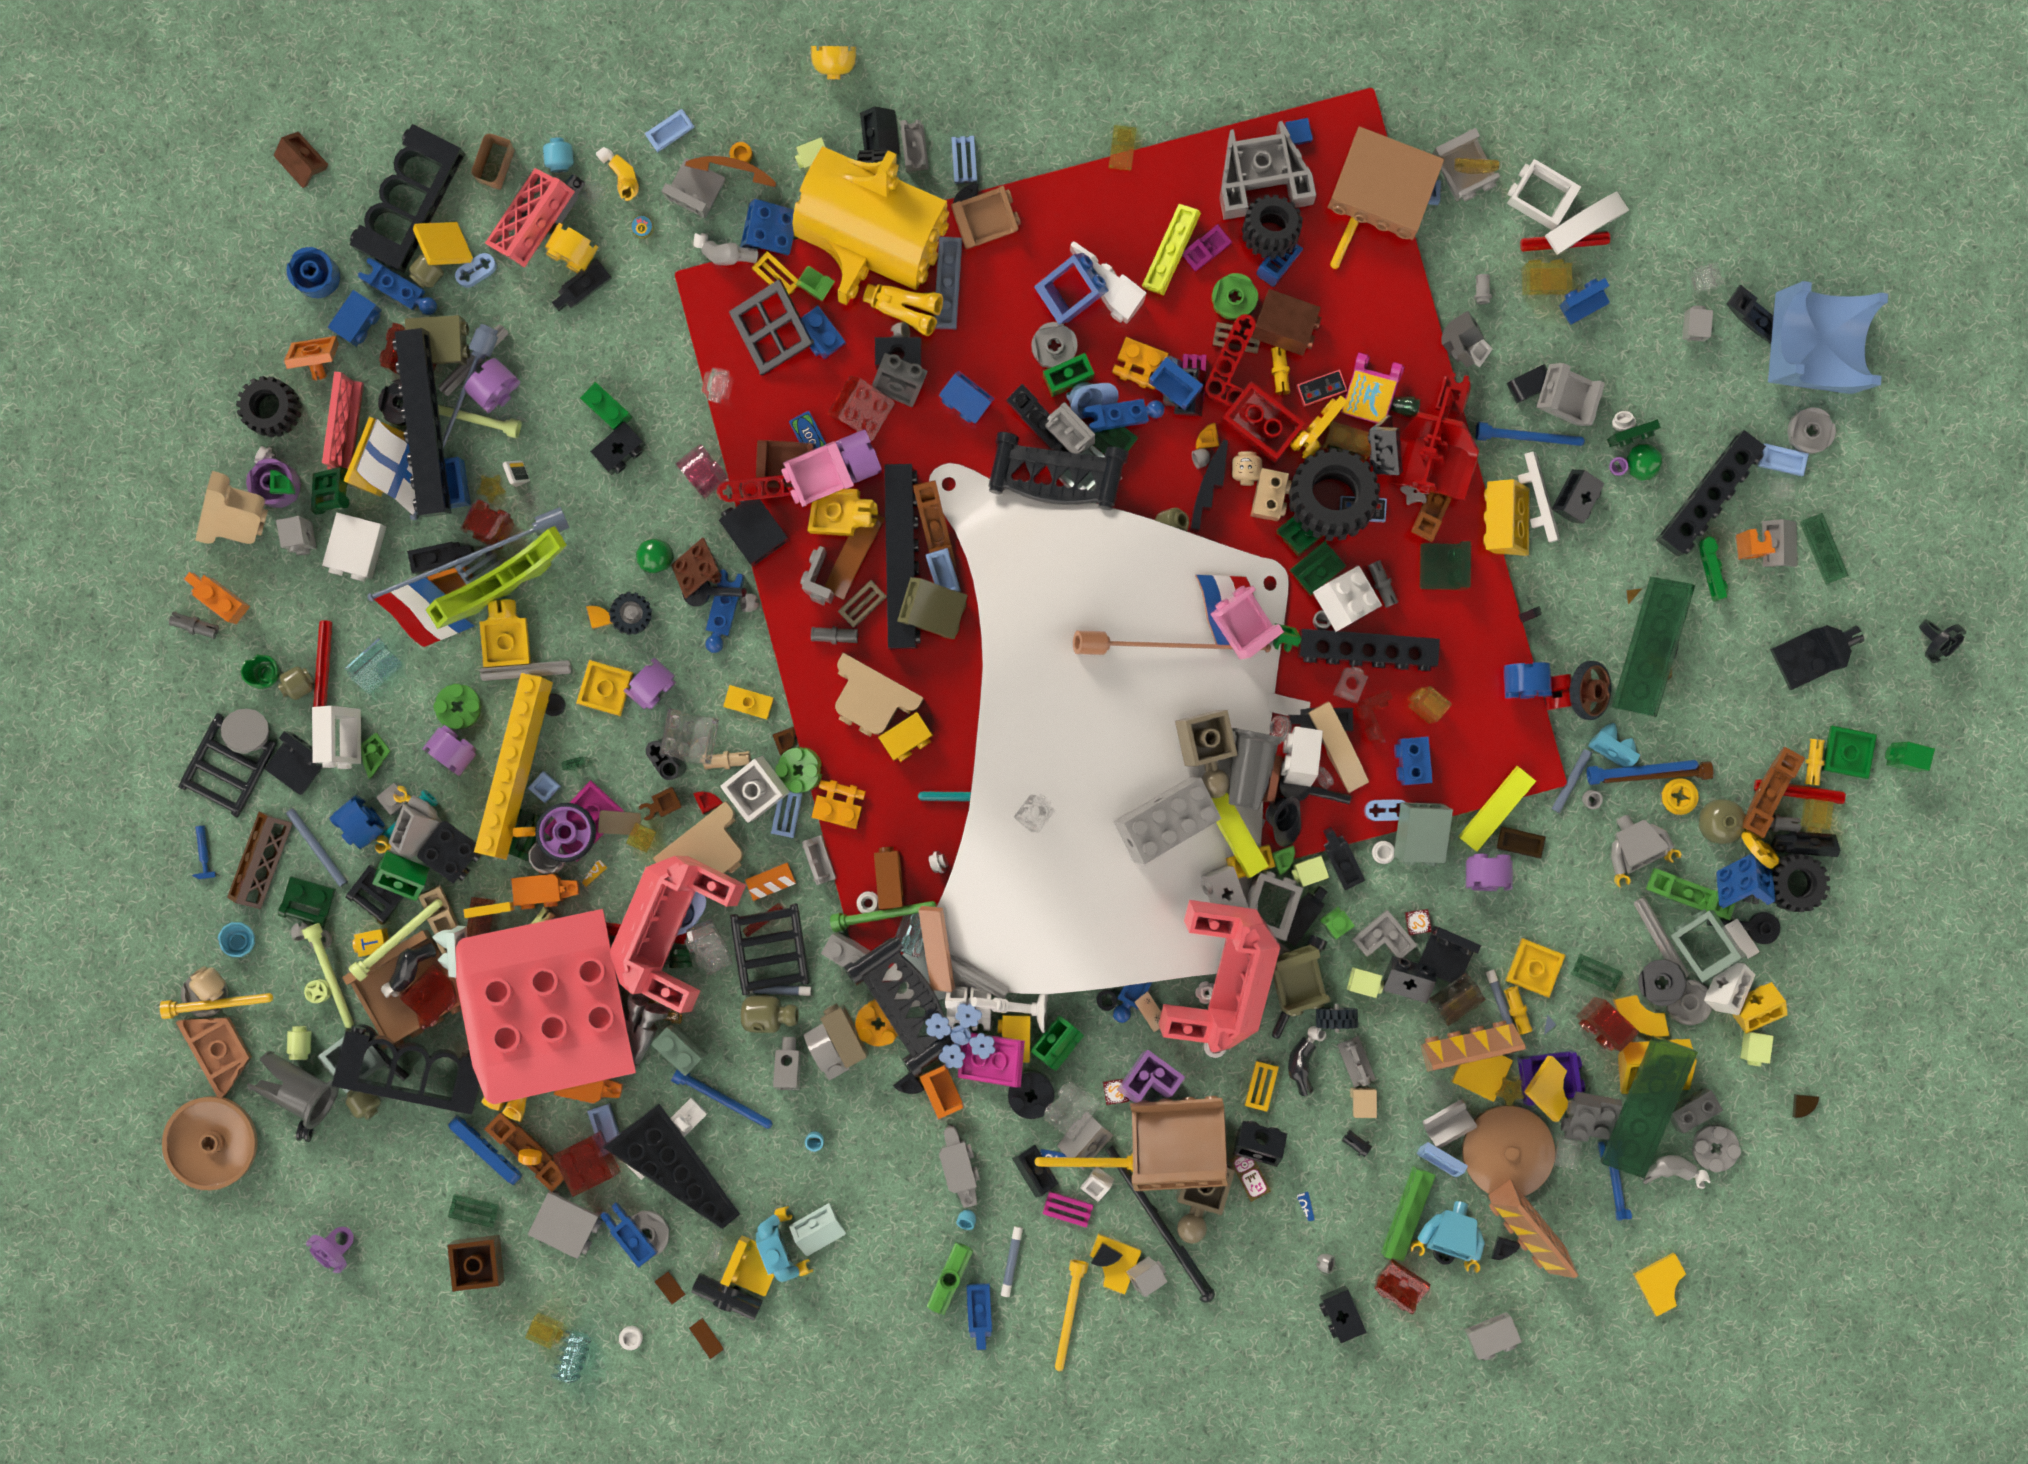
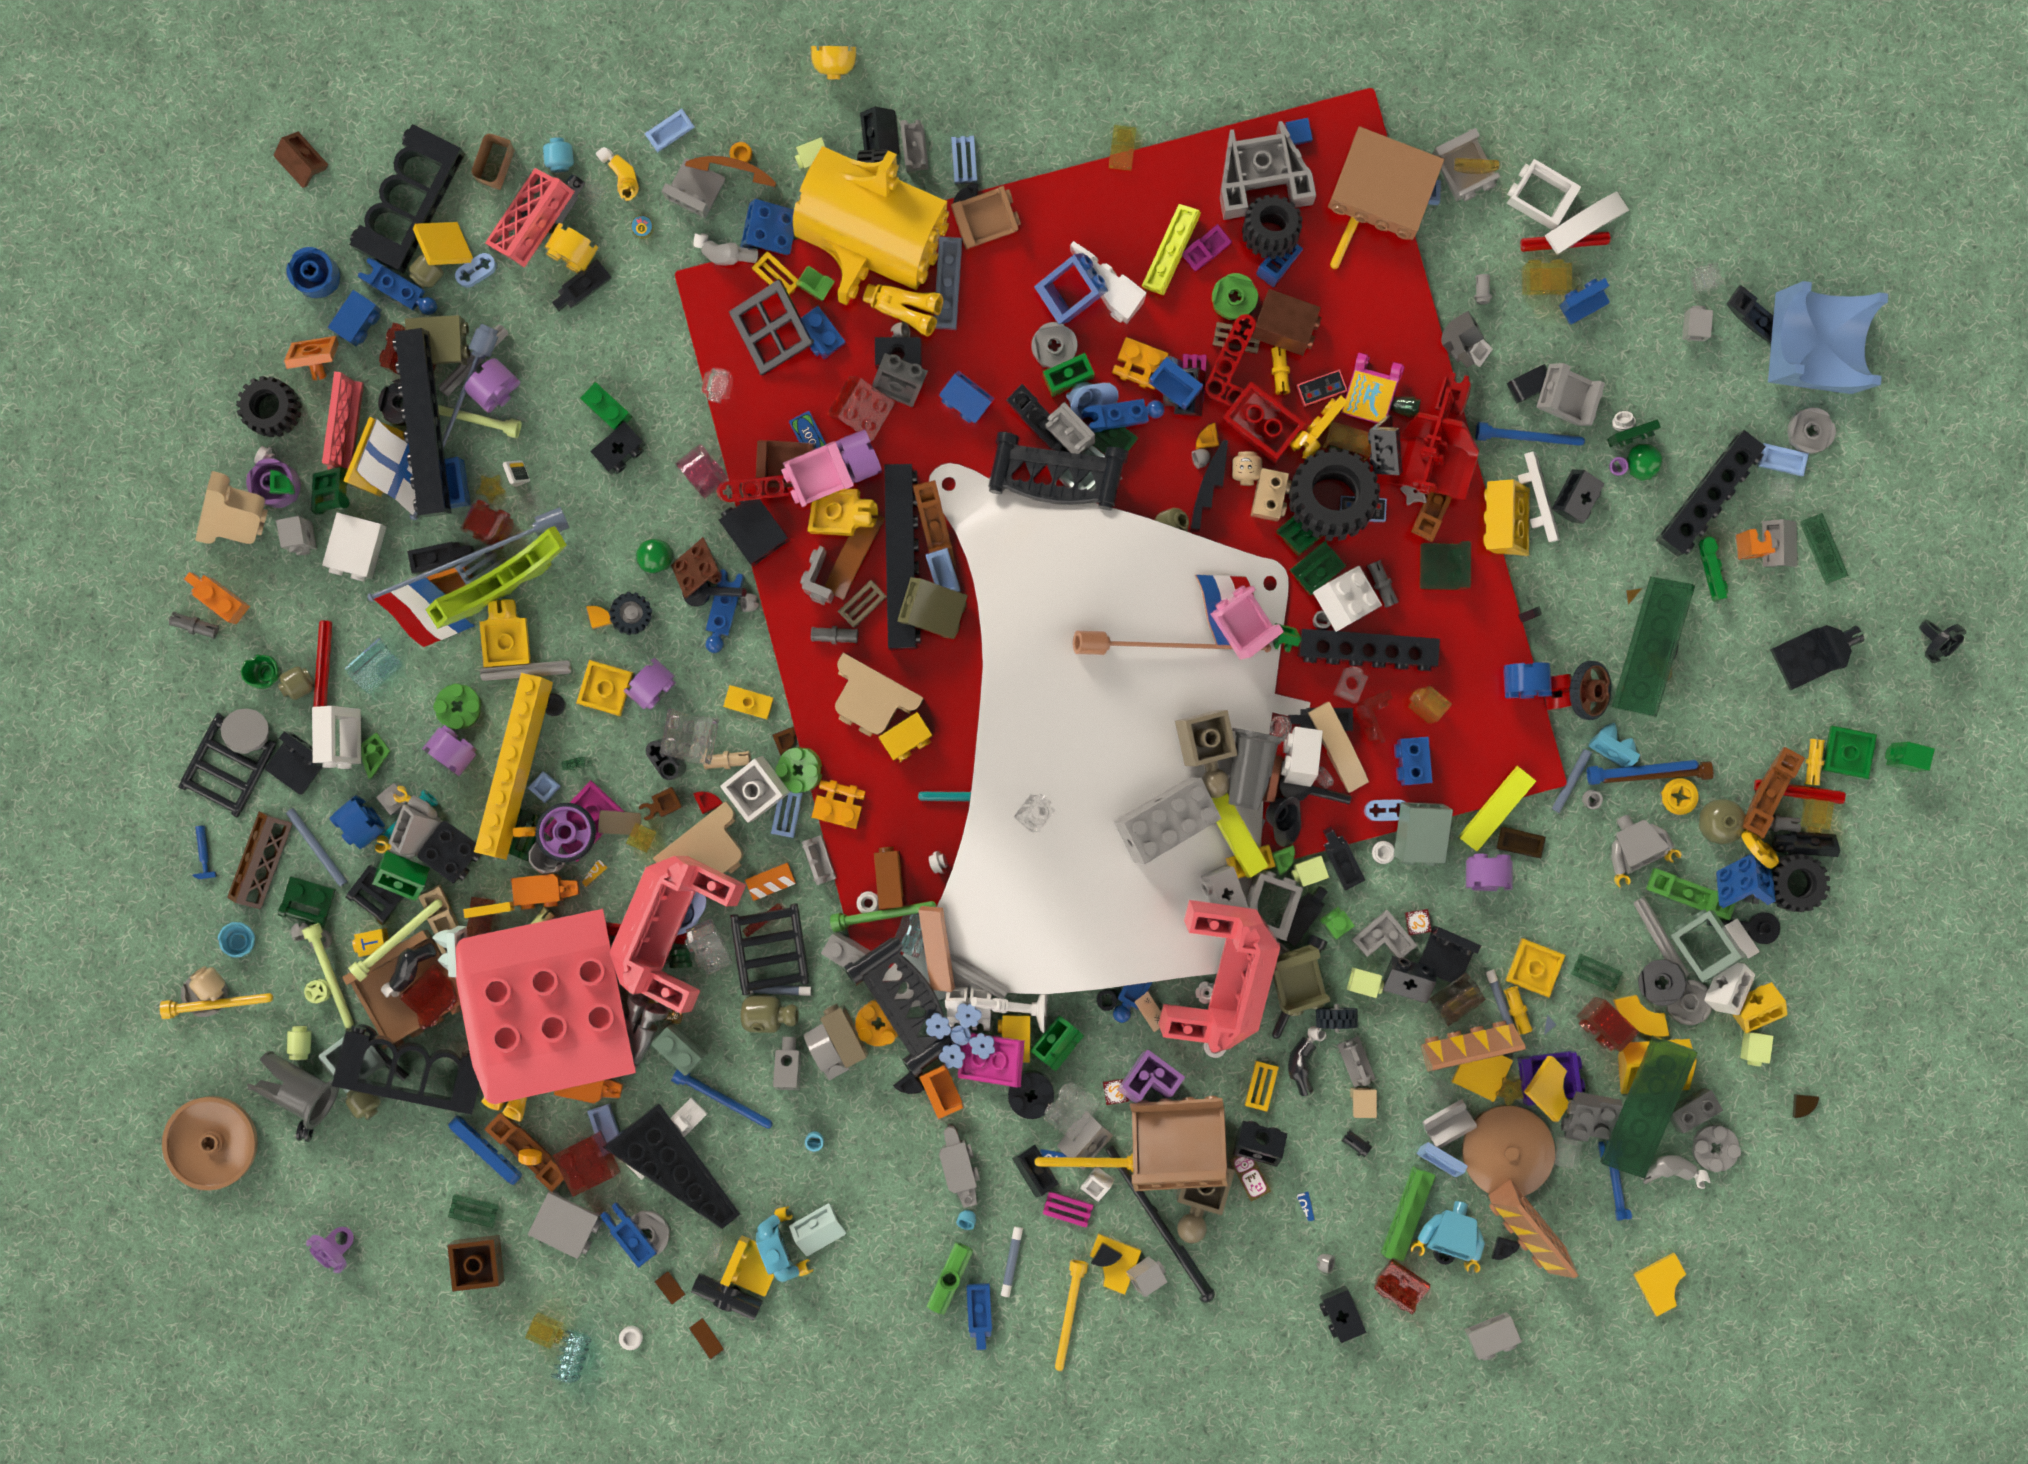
(217, 1050): nougat wing -> none

